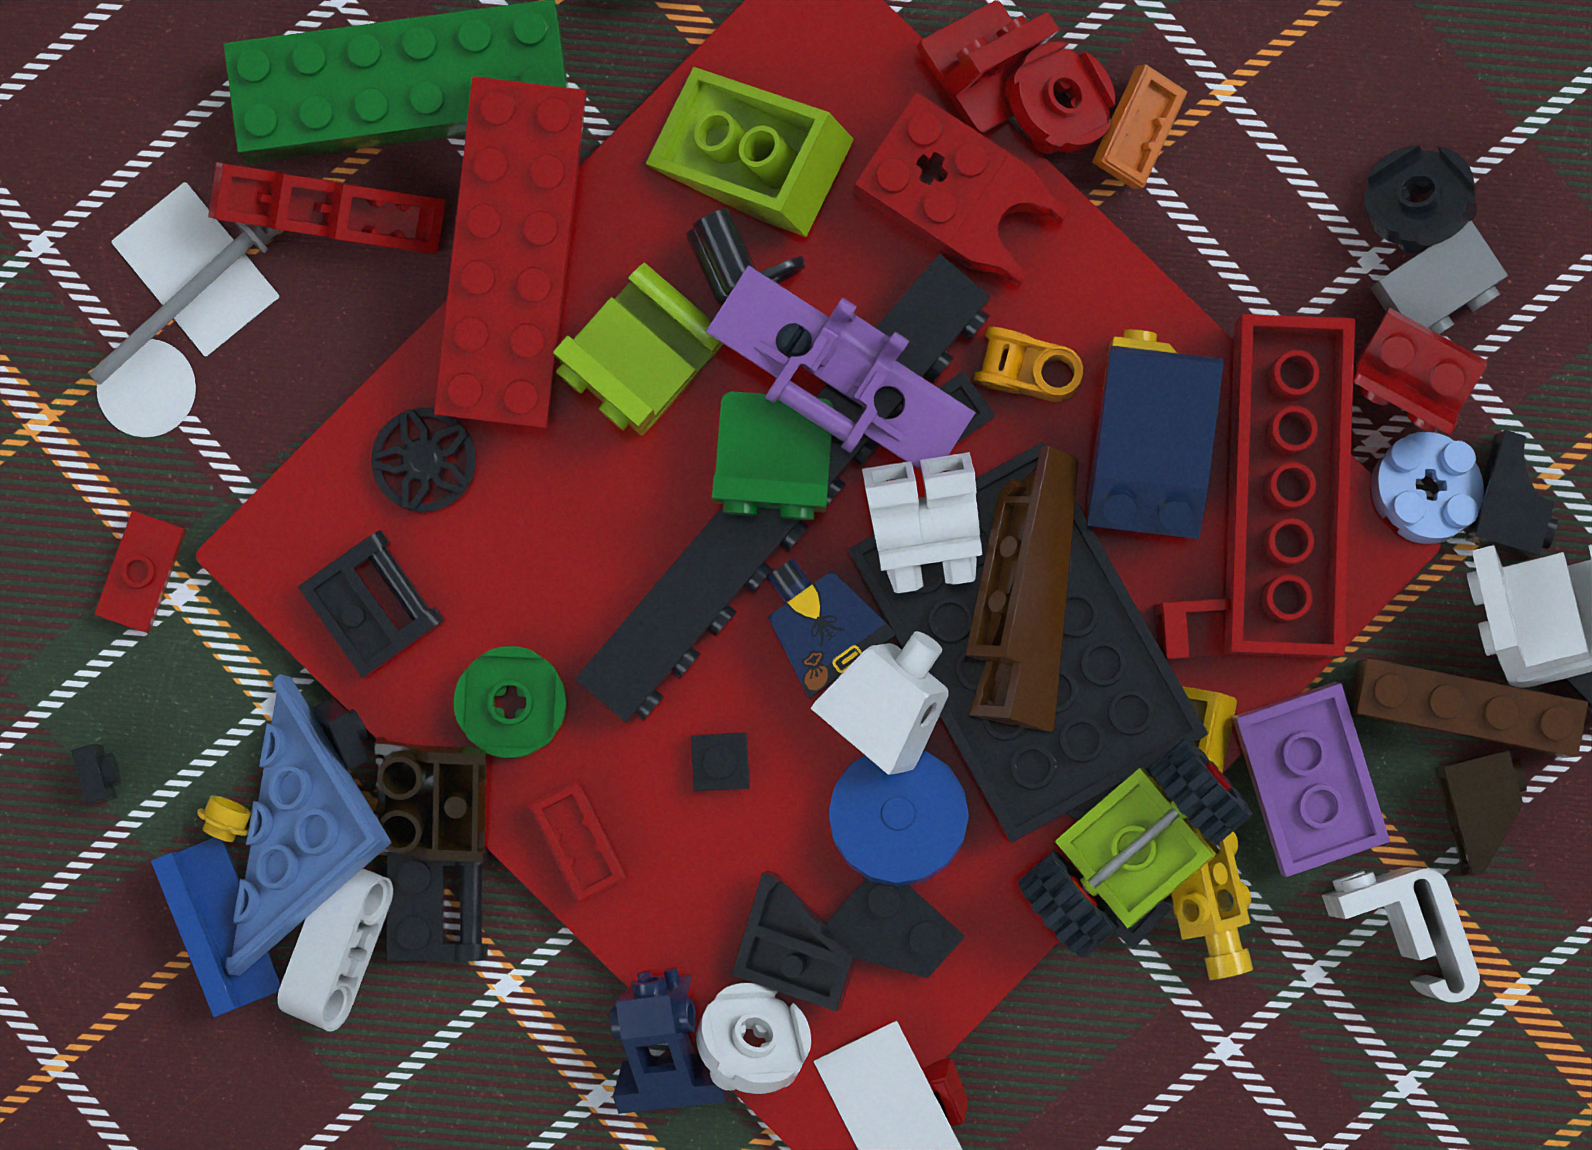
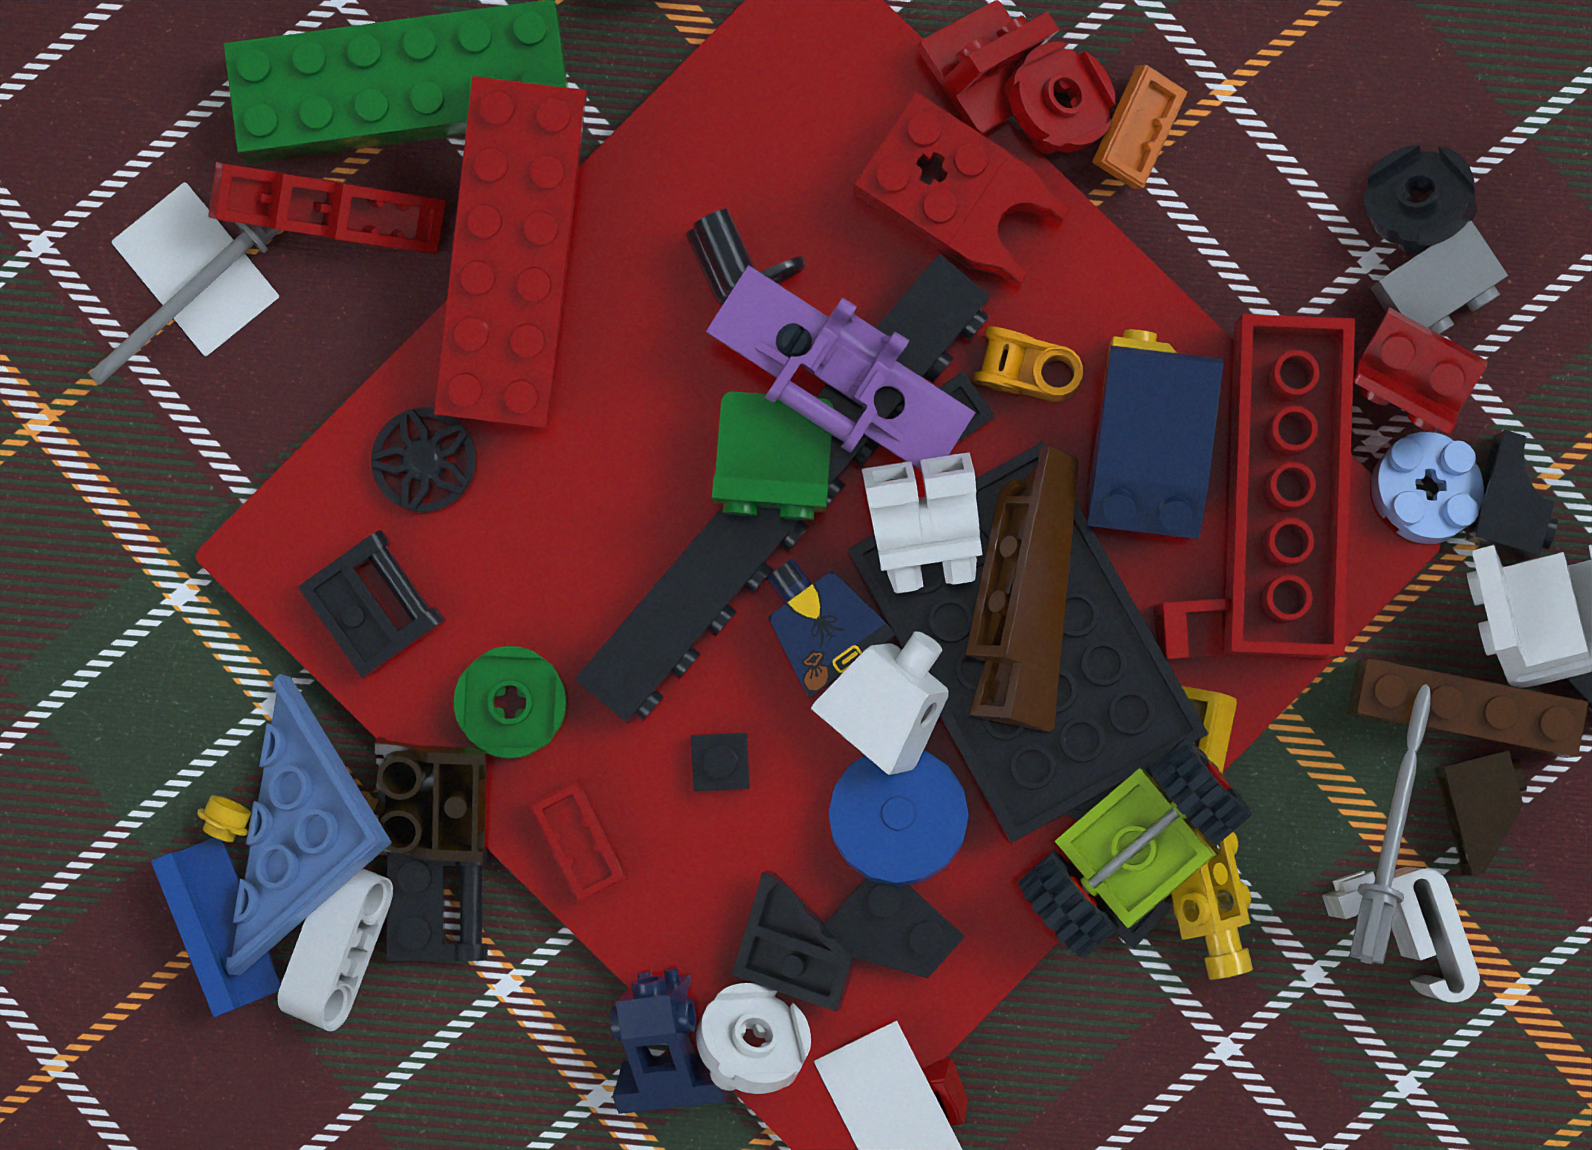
(96, 773): black plate -> none
(140, 572): red plate -> none
(149, 391): white sticker -> none
(344, 731): black plate -> none
(638, 351): lime piece -> none
(751, 150): lime slope -> none
(1311, 779): medium lavender plate -> none
(1380, 899): none -> light grey piece

